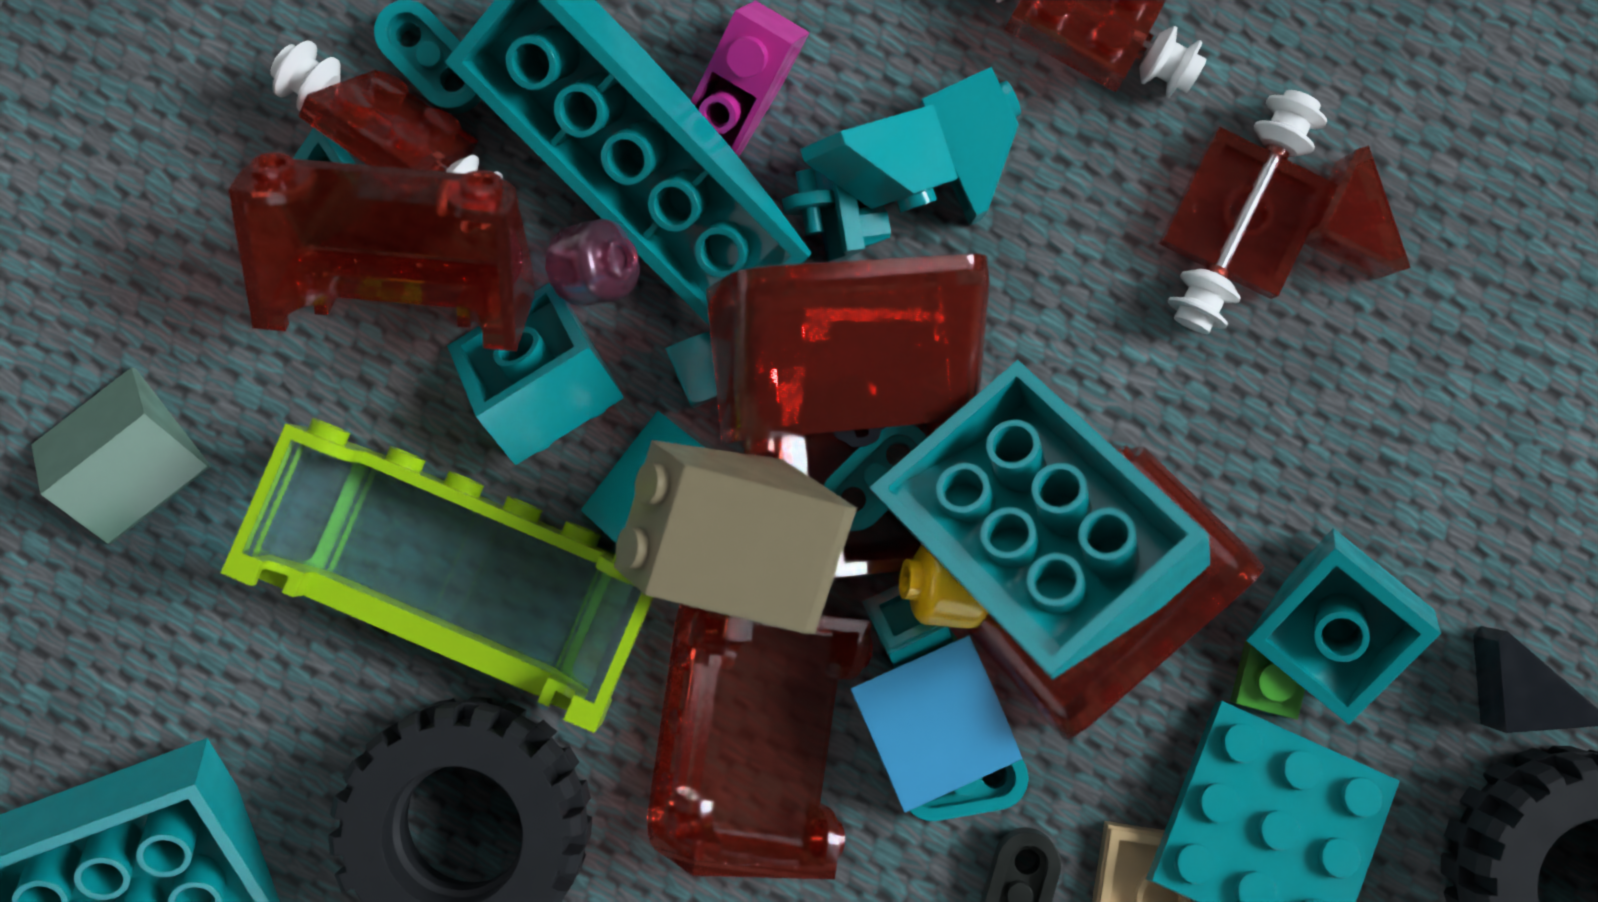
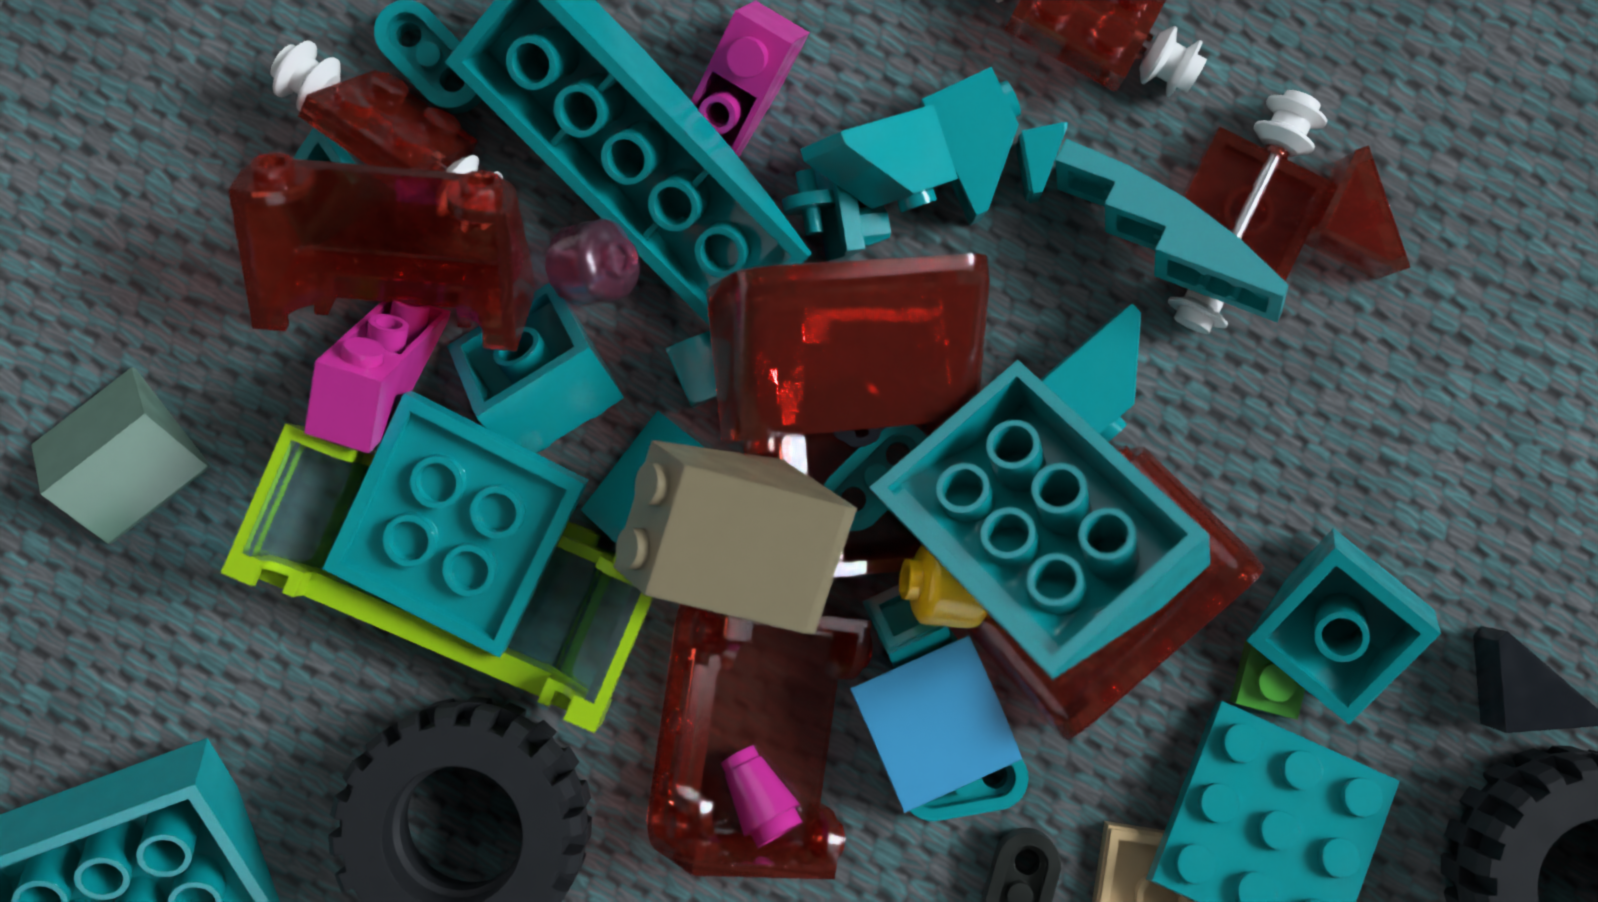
(369, 371): none -> dark pink slope
(454, 523): none -> teal plate
(760, 798): none -> dark pink cone
(1036, 155): none -> teal slope
(1101, 374): none -> teal slope
(1186, 241): none -> teal slope

